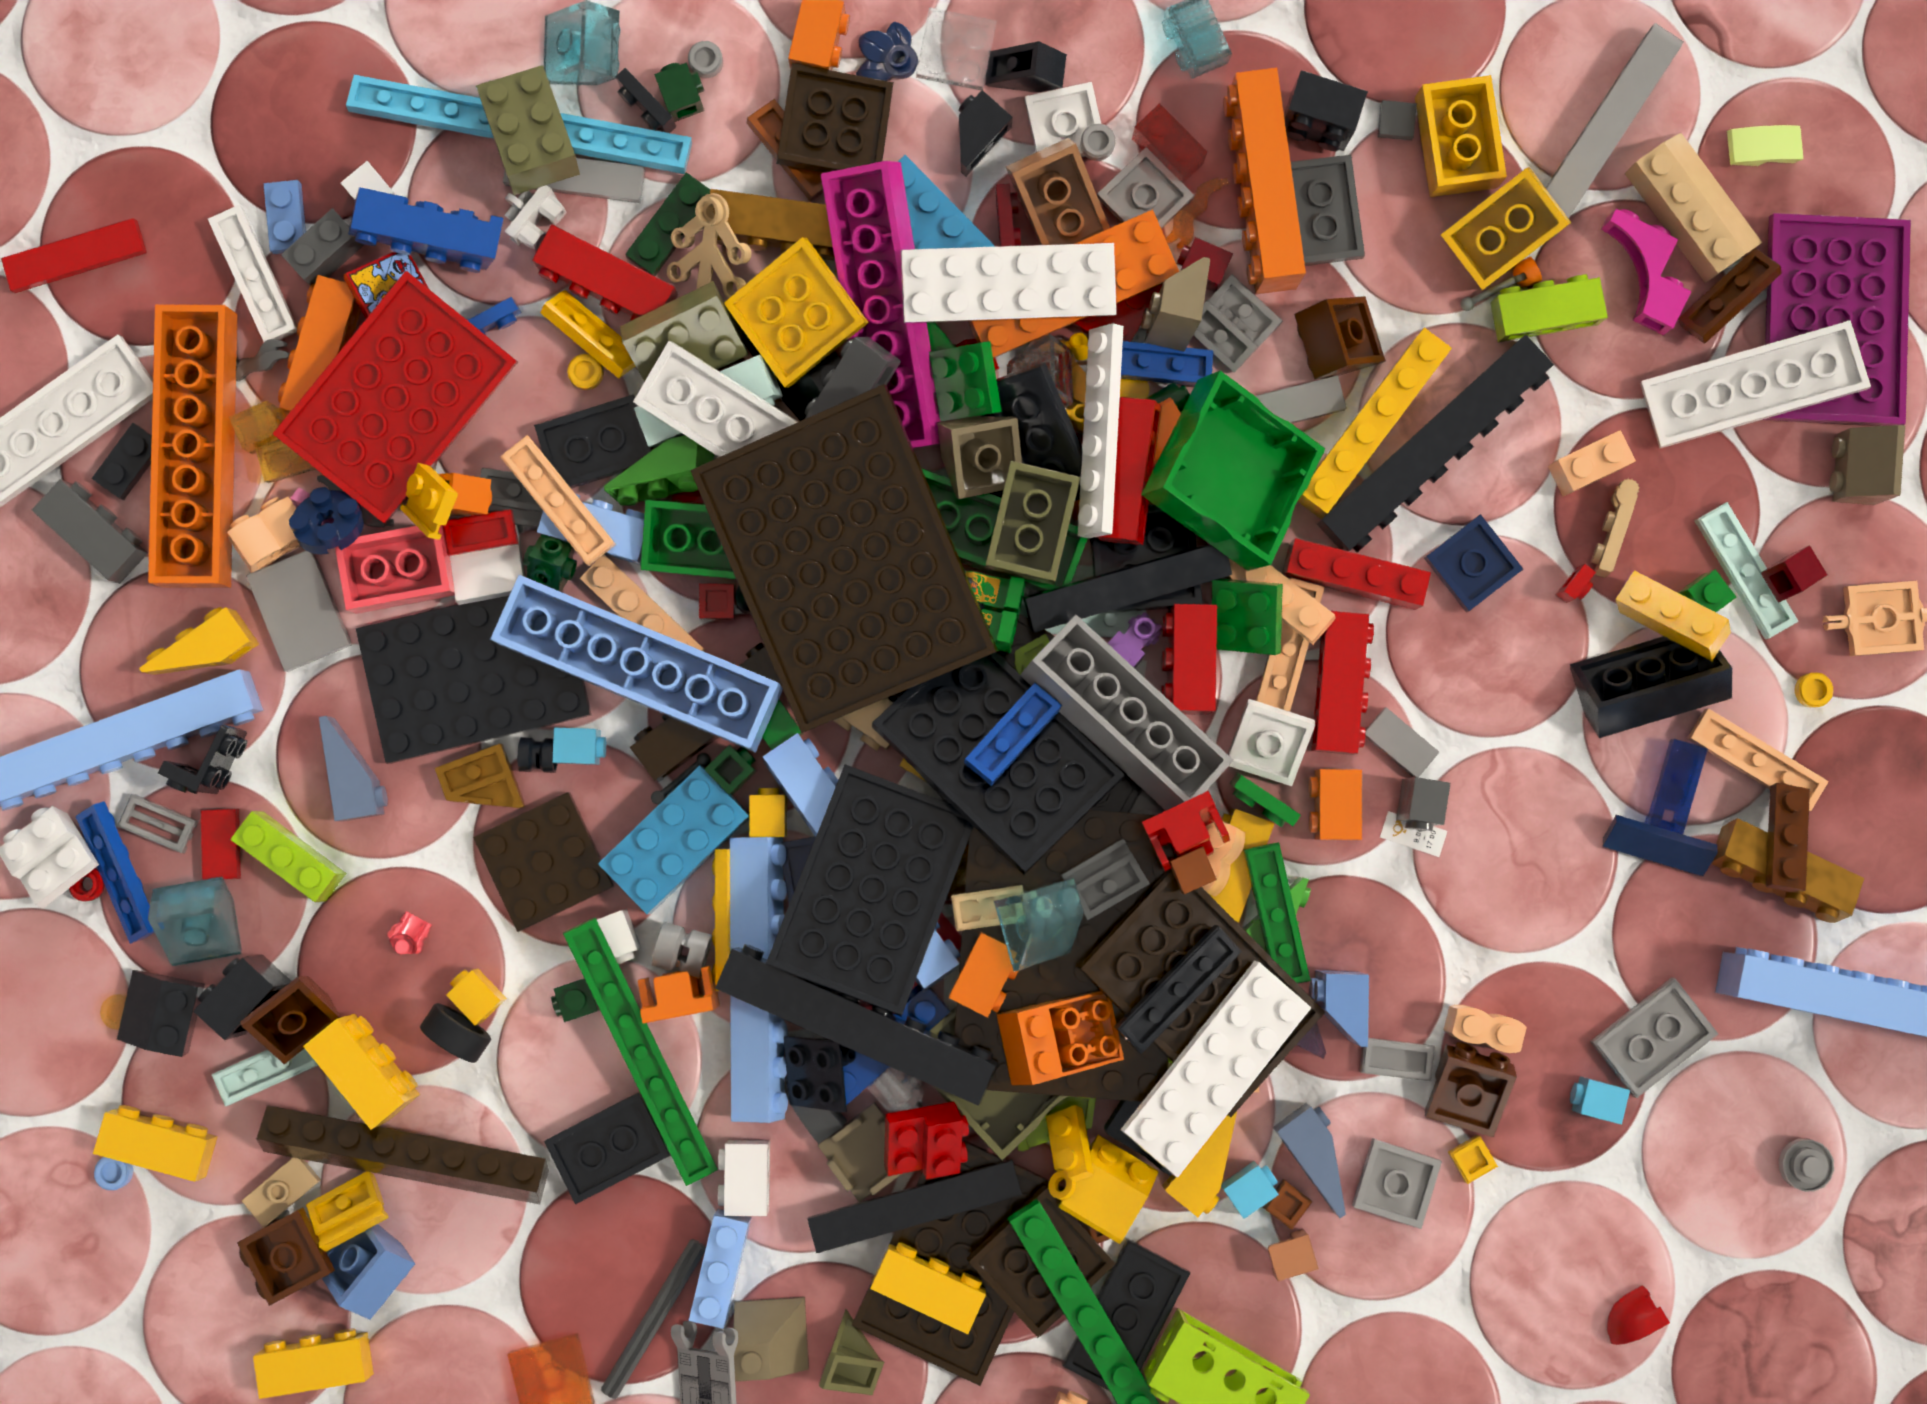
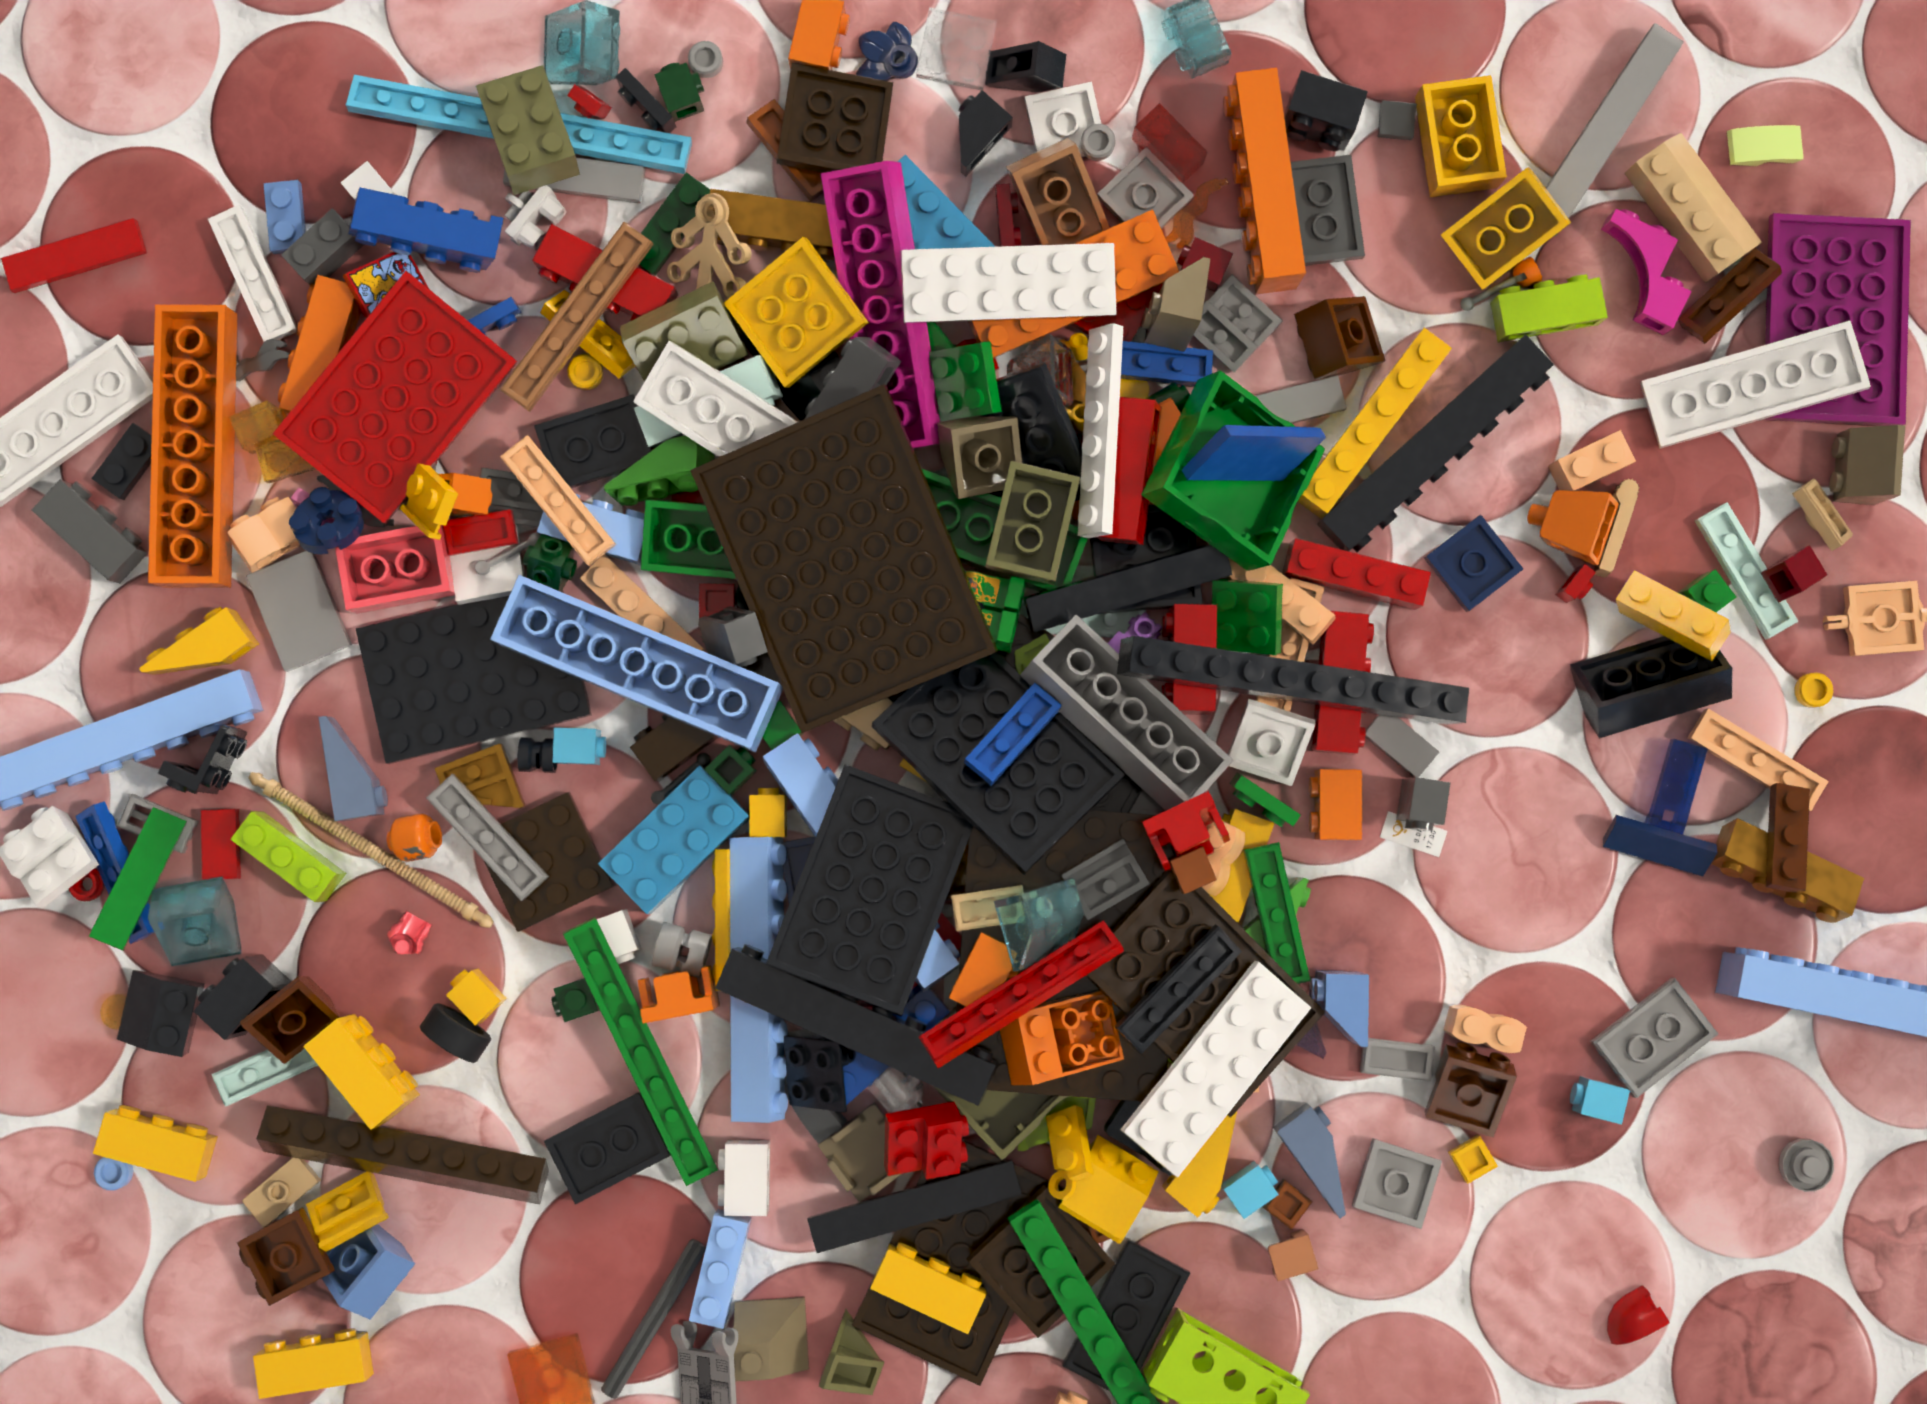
(138, 879): none -> green tile
(274, 789): none -> tan hose
(414, 837): none -> orange head
(483, 567): none -> light grey hinge
(487, 837): none -> light grey tile
(576, 316): none -> medium nougat tile
(588, 103): none -> red plate
(733, 636): none -> dark grey hinge
(1021, 994): none -> red tile
(1253, 453): none -> blue tile
(1292, 680): none -> black brick
(1576, 522): none -> orange torso
(1822, 514): none -> tan plate

